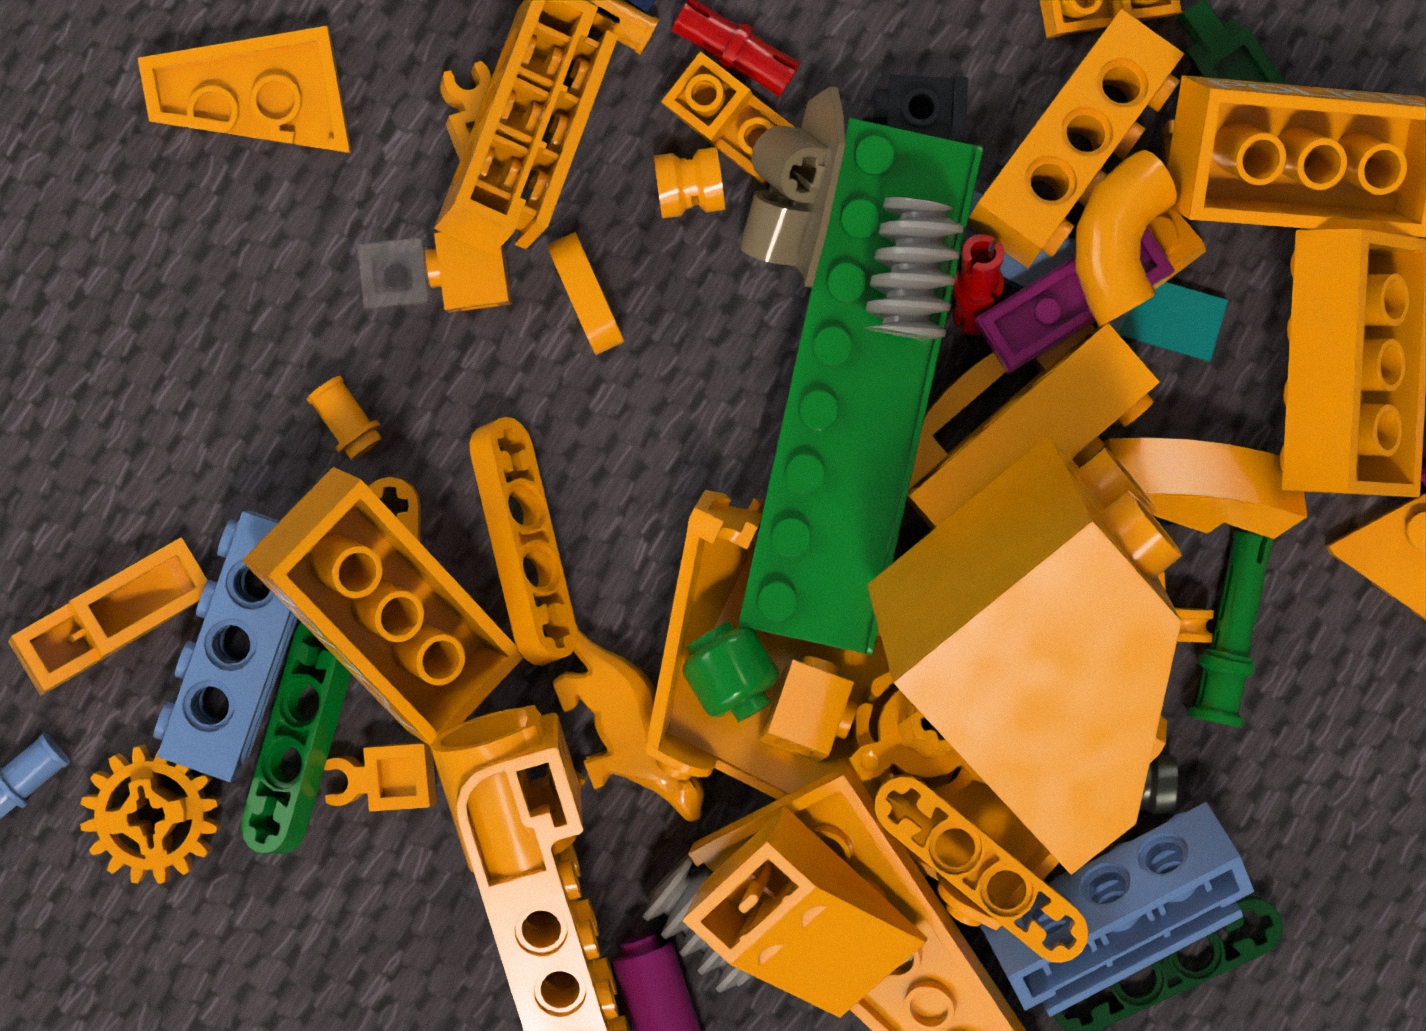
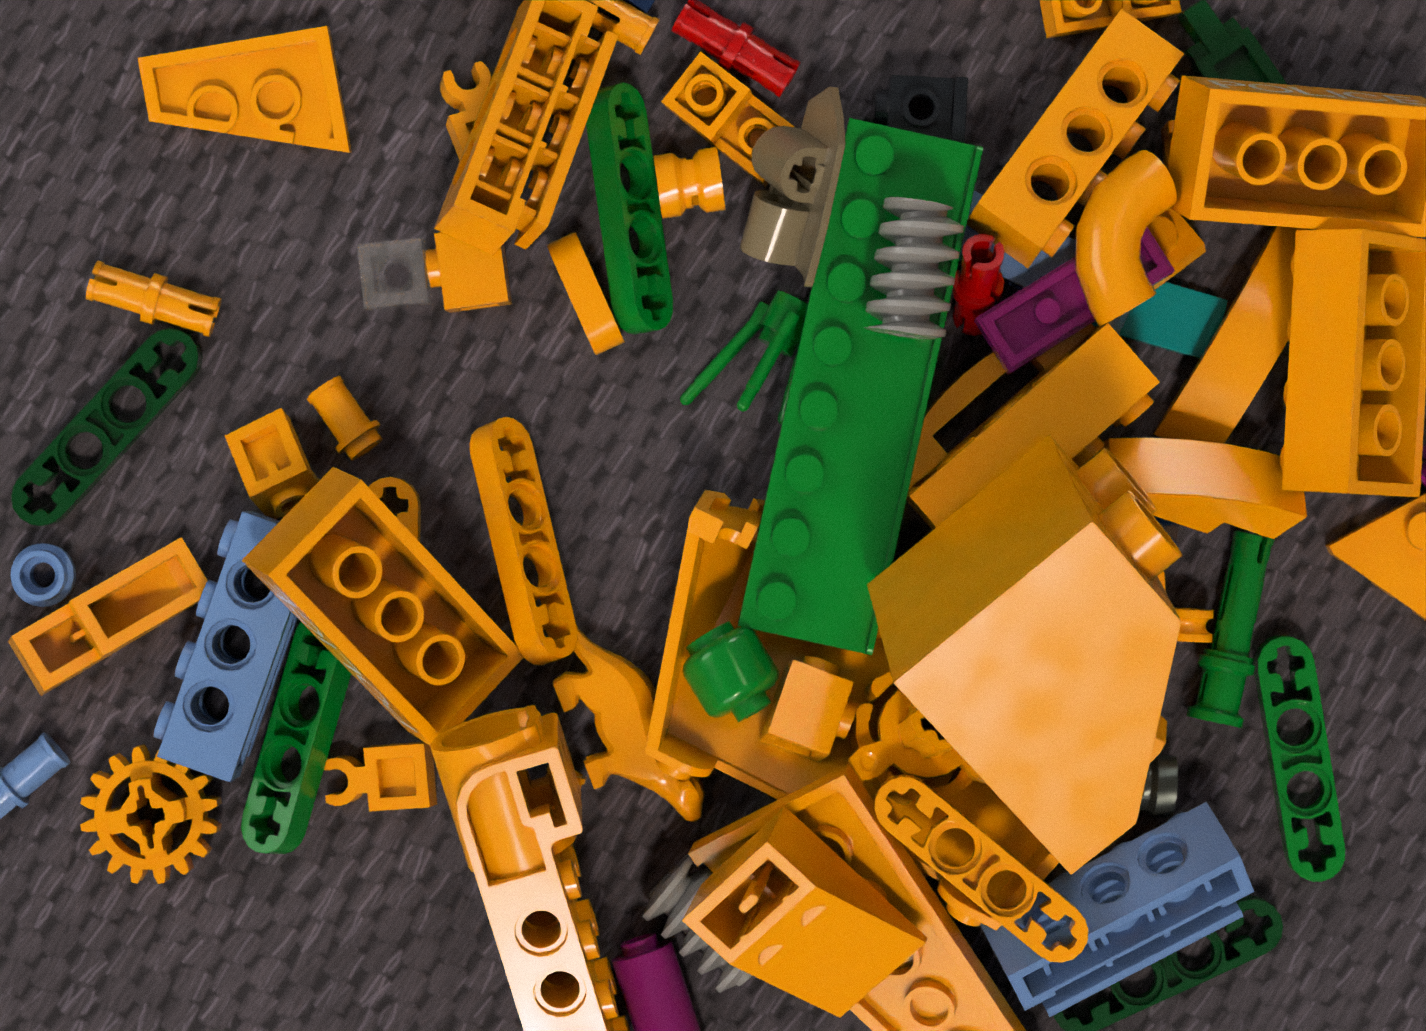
(24, 582): none -> medium blue plate
(101, 421): none -> dark green beam
(153, 298): none -> light orange pin
(272, 463): none -> light orange bracket
(616, 118): none -> green beam
(781, 332): none -> green plant
(1239, 351): none -> light orange slope
(1290, 759): none -> green beam

